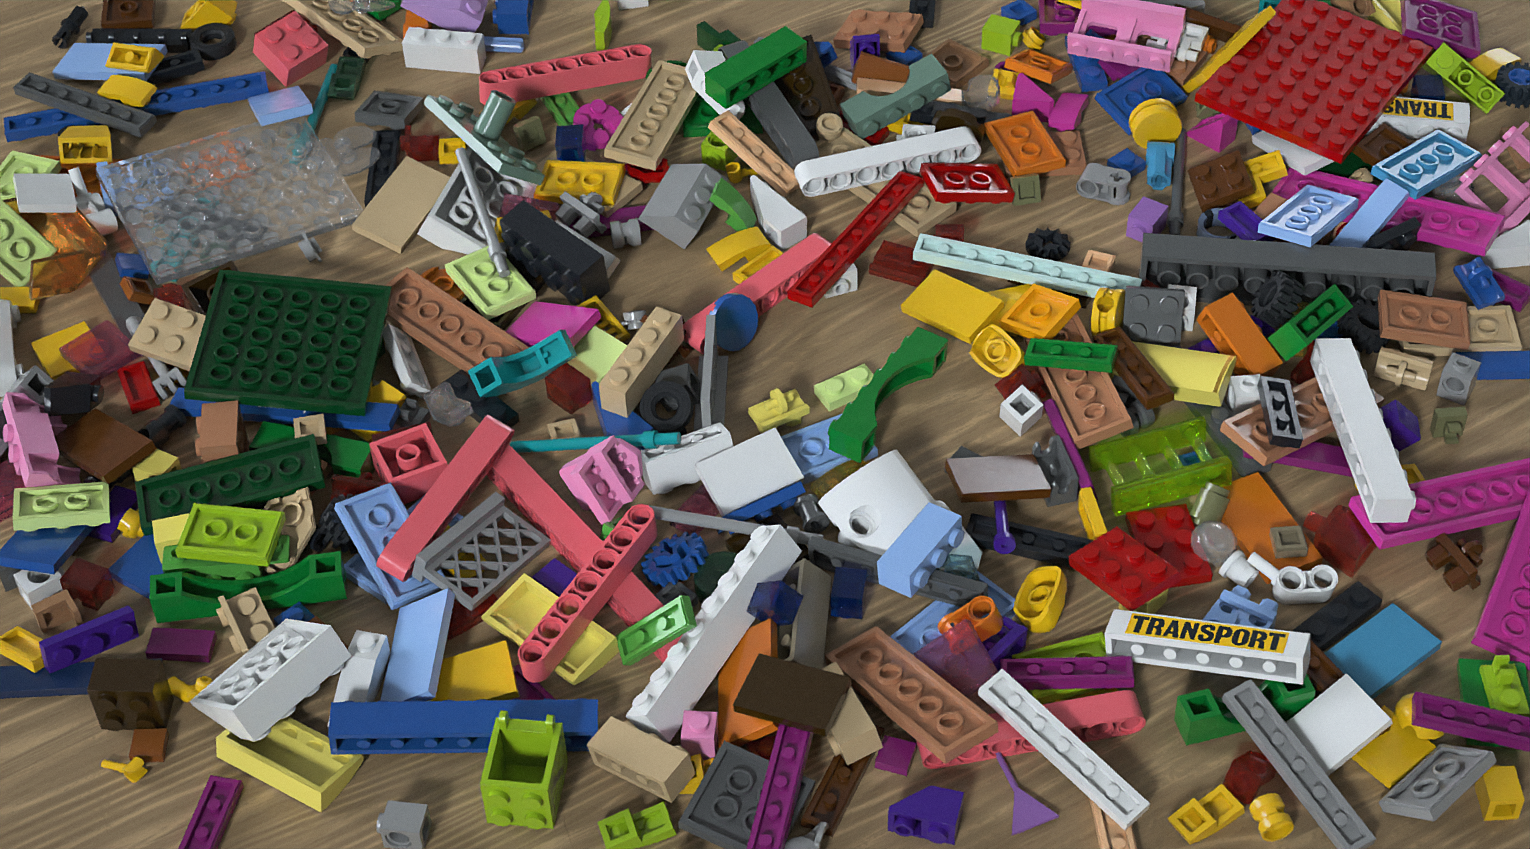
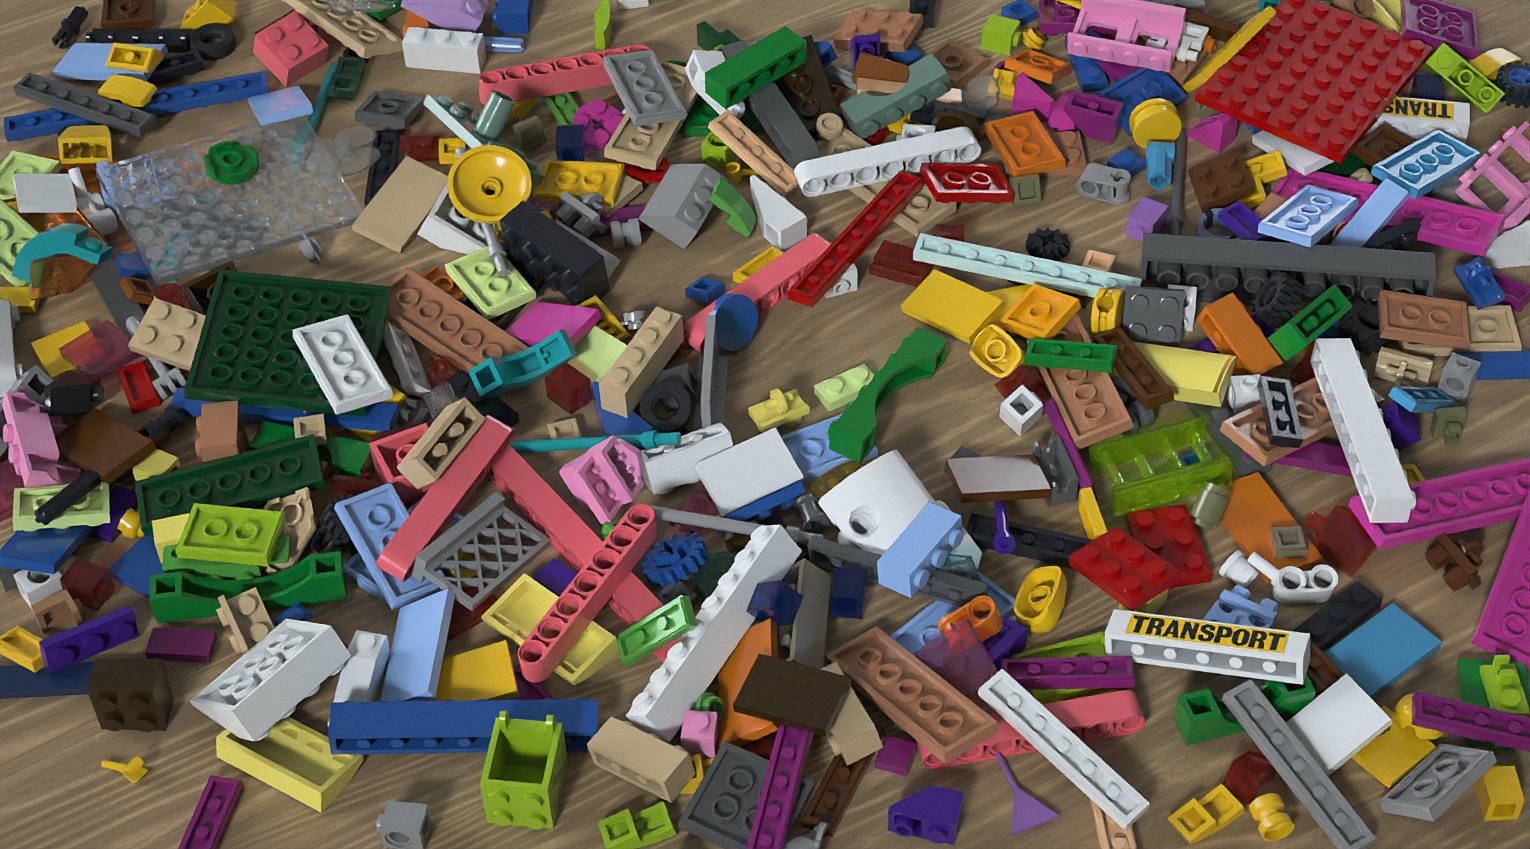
(60, 239): none -> teal arch
(67, 497): none -> black axle
(149, 744): dark orange tile -> none
(188, 692): yellow arm -> none
(231, 163): none -> green tile
(342, 364): none -> white tile
(439, 369): none -> clear red axle
(441, 443): none -> tan brick
(488, 169): none -> yellow dish
(644, 88): none -> light grey tile
(705, 290): none -> blue tile
(710, 703): none -> bright green plate
(732, 248): yellow slope -> none
(1094, 115): none -> magenta slope
(1214, 542): clear hair -> none
(1421, 398): none -> dark azure tile

